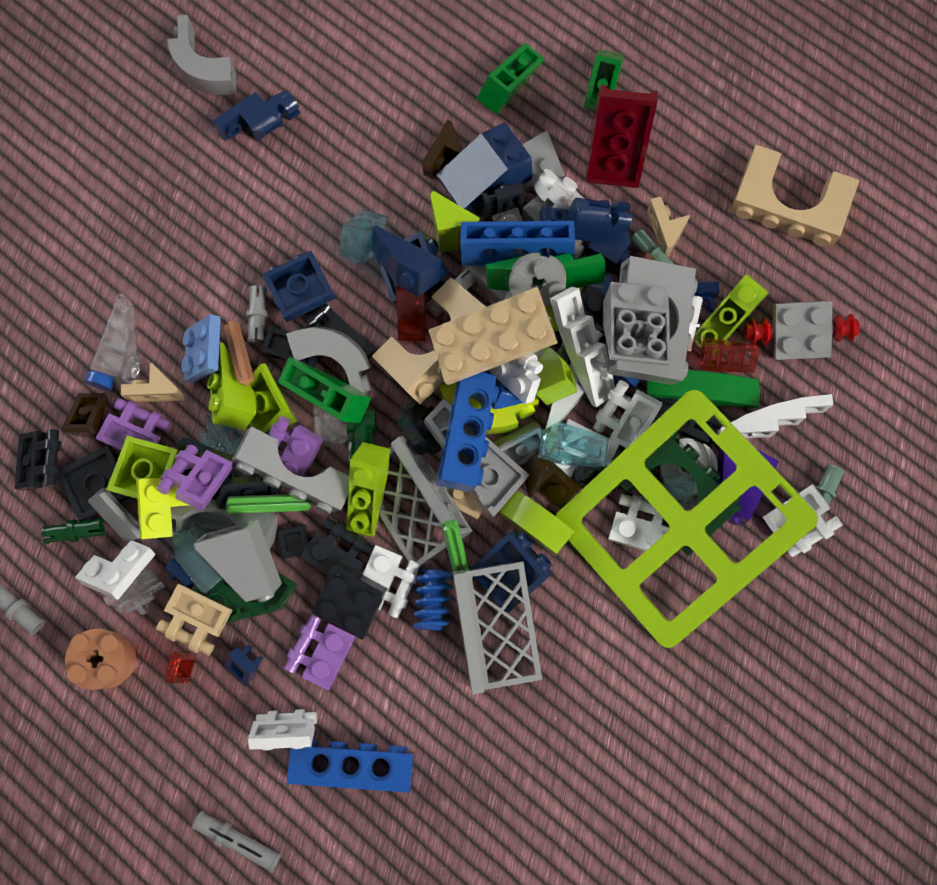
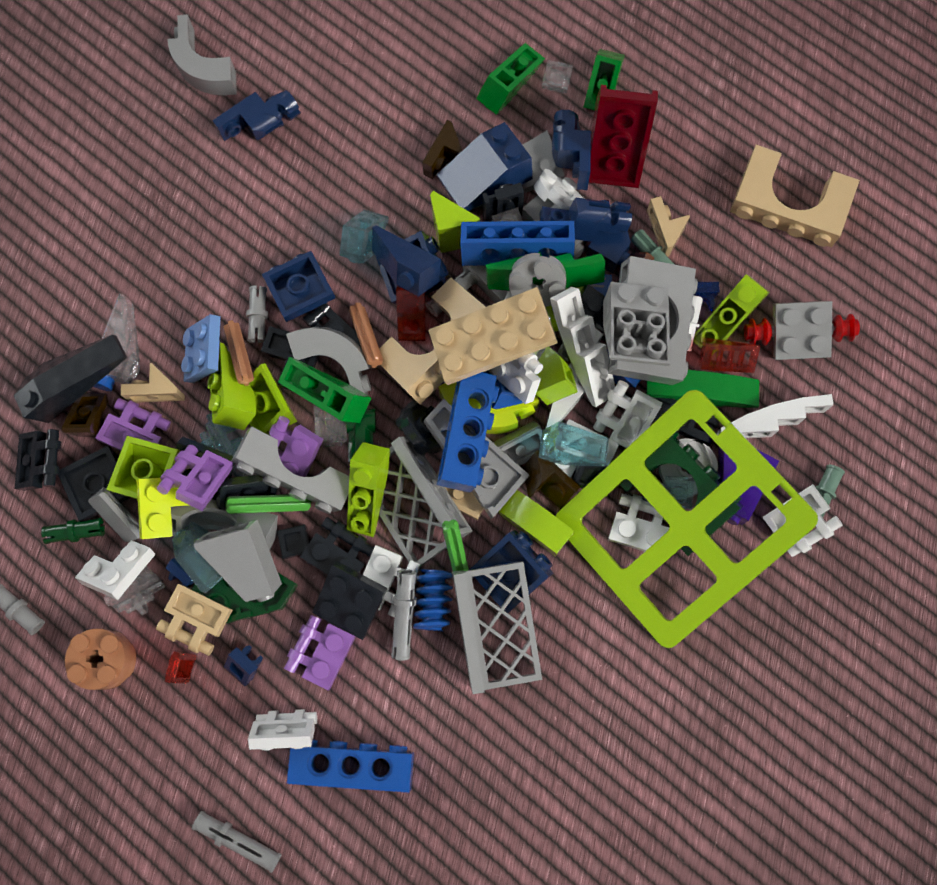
(66, 378): none -> black wedge
(365, 335): none -> nougat axle
(404, 604): none -> light grey pin
(557, 76): none -> clear plate
(572, 146): none -> dark blue plate

